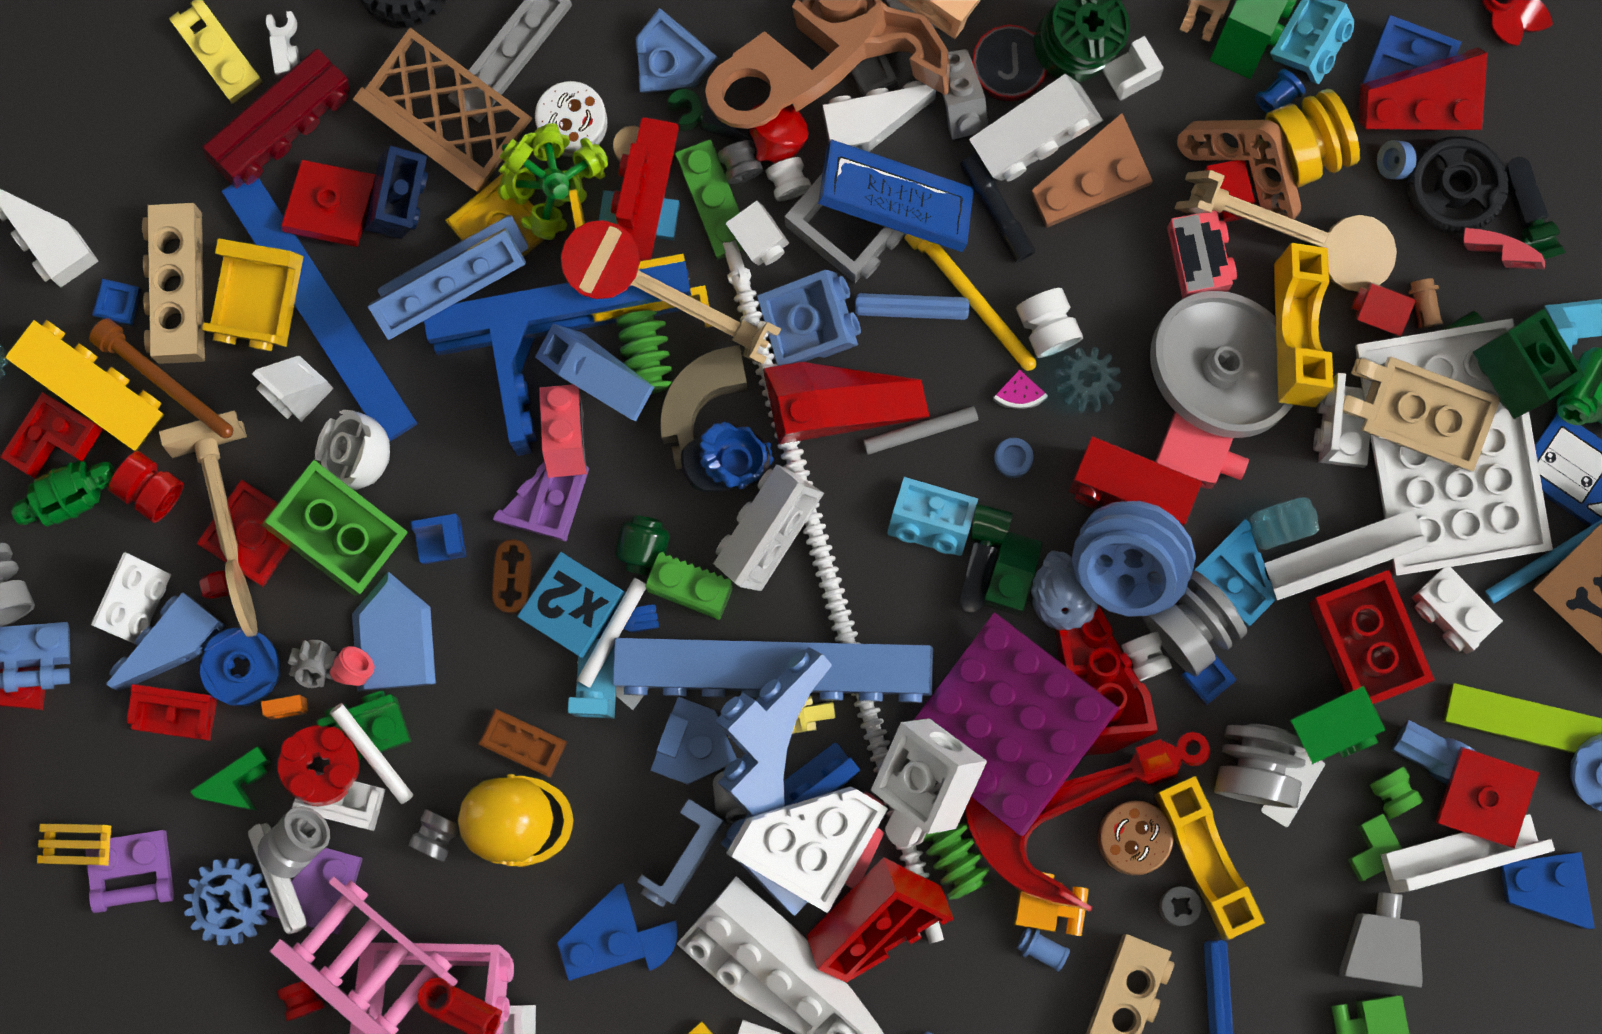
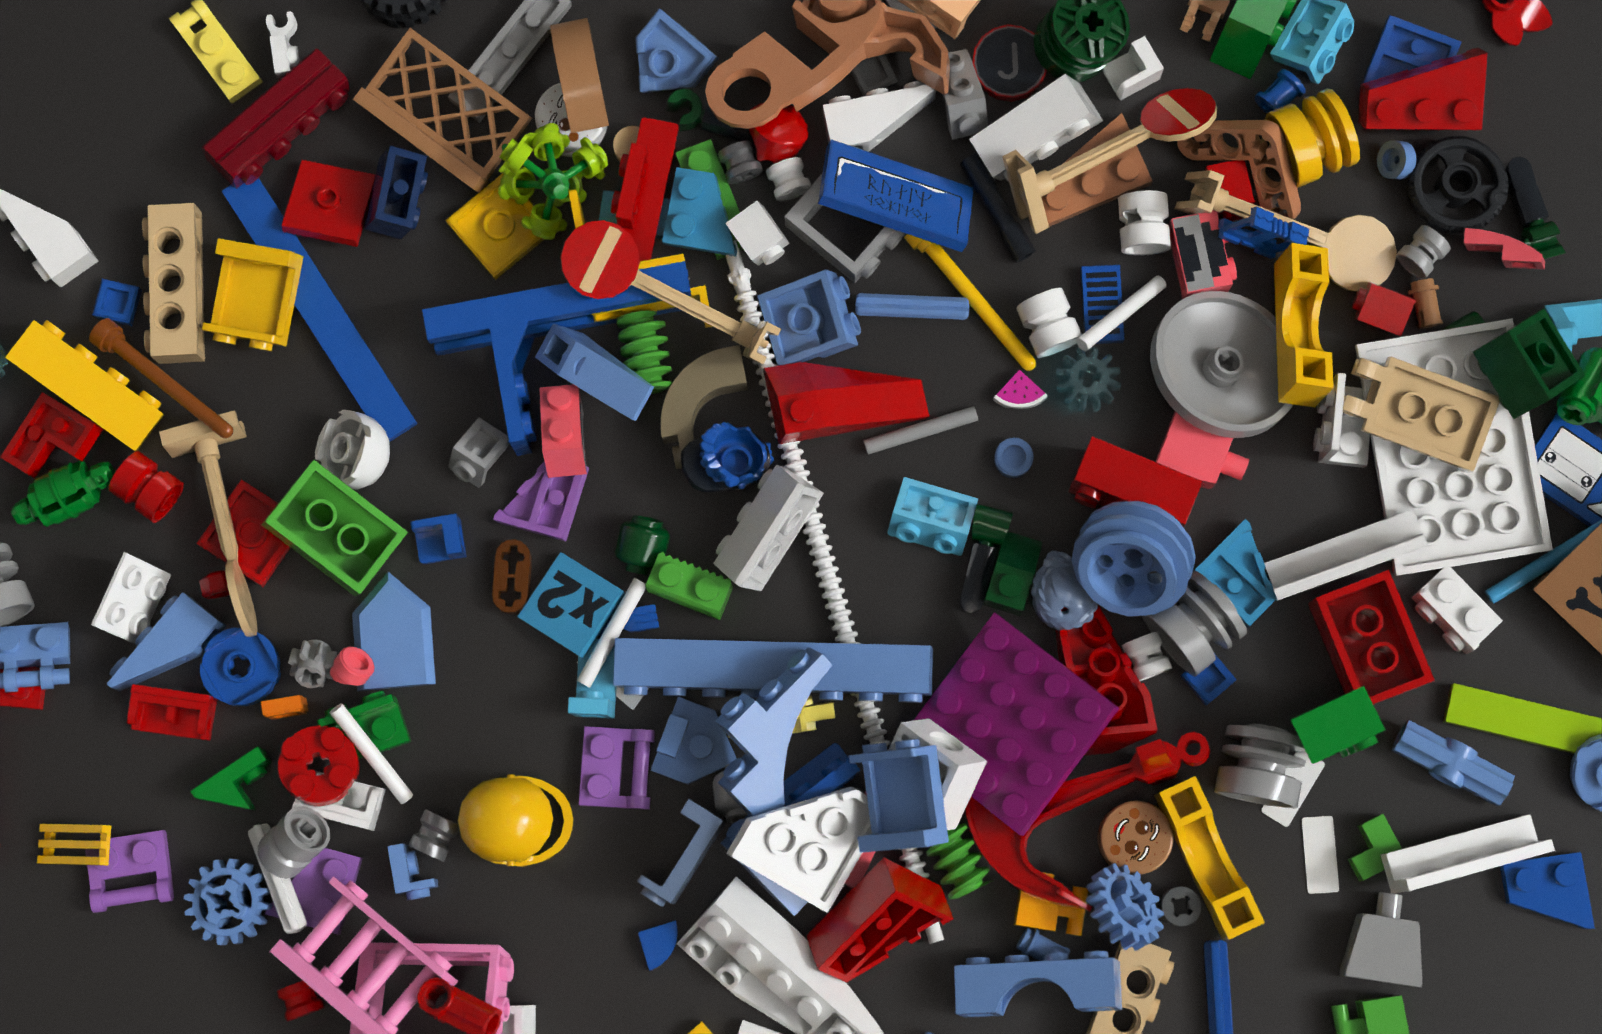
(292, 387): white slope -> none
(403, 867): none -> medium blue bracket
(449, 277): medium blue fence -> none
(477, 452): none -> light grey bracket
(522, 743): dark orange plate -> none
(579, 75): none -> medium nougat arch
(602, 937): blue wing -> none
(603, 767): none -> medium lavender plate
(697, 214): none -> dark azure wing
(902, 796): none -> medium blue panel
(987, 988): none -> medium blue arch
(1100, 296): none -> blue tile
(1121, 313): none -> white bar
(1125, 907): none -> medium blue gear
(1144, 225): none -> white wheel
(1167, 117): none -> tan piece
(1267, 229): none -> blue piece
(1284, 523): clear light blue gear -> none
(1320, 854): none -> white sticker
(1396, 792): bright green wheel -> none
(1423, 252): none -> light grey wheel
(1487, 797): red plate -> none

